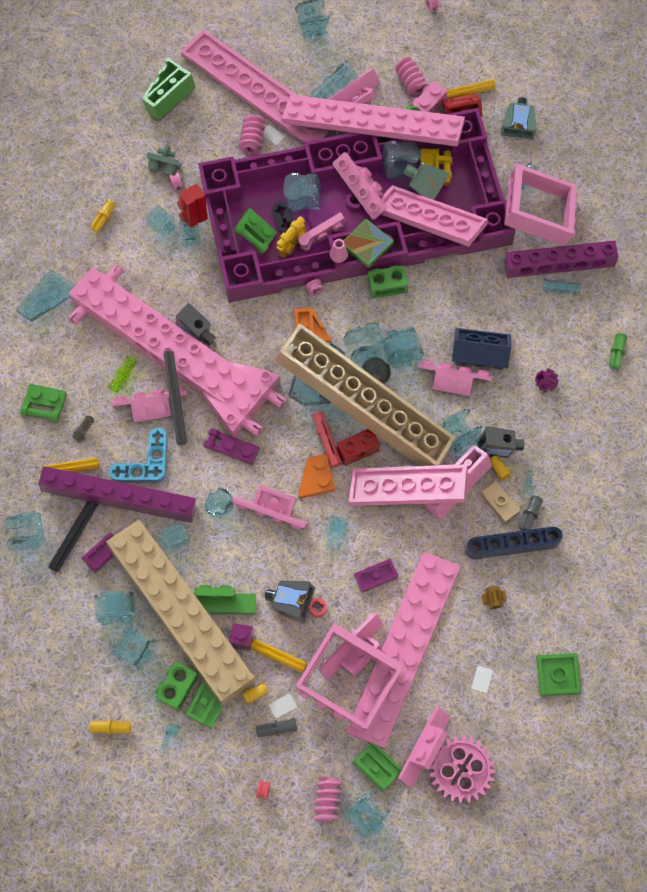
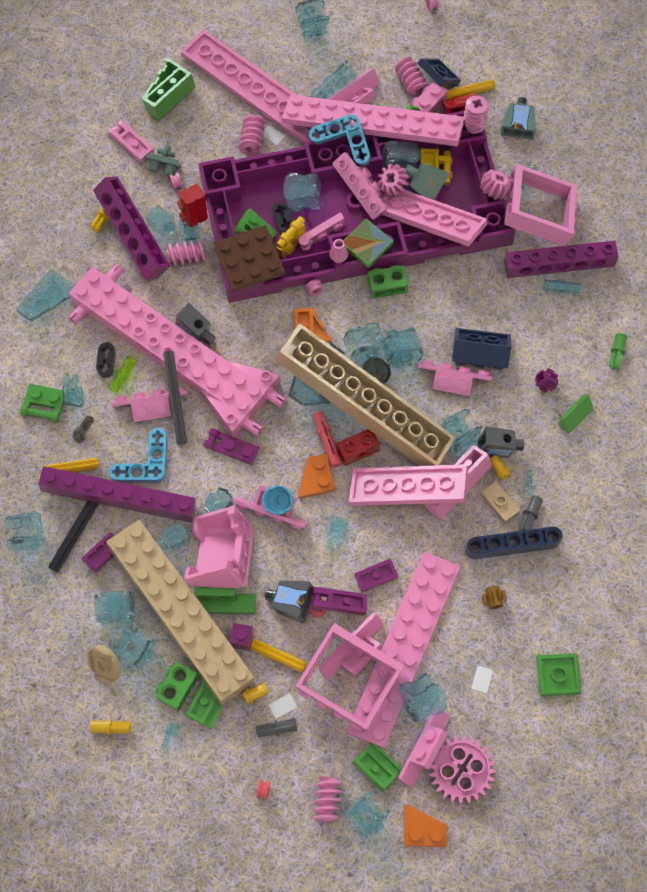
(71, 393): none -> clear light blue plate
(104, 663): none -> tan tile
(110, 360): none -> black beam
(131, 141): none -> bright pink plate
(131, 228): none -> magenta brick
(185, 252): none -> bright pink piece
(223, 550): none -> bright pink windscreen
(249, 258): none -> reddish brown plate
(278, 500): none -> medium azure hair
(339, 601): none -> magenta plate
(350, 131): none -> medium azure beam
(390, 186): none -> bright pink gear
(422, 829): none -> orange wing
(423, 697): none -> clear light blue piece
(439, 72): none -> dark blue tile
(476, 114): none -> bright pink piece
(496, 184): none -> bright pink gear
(576, 414): none -> bright green slope

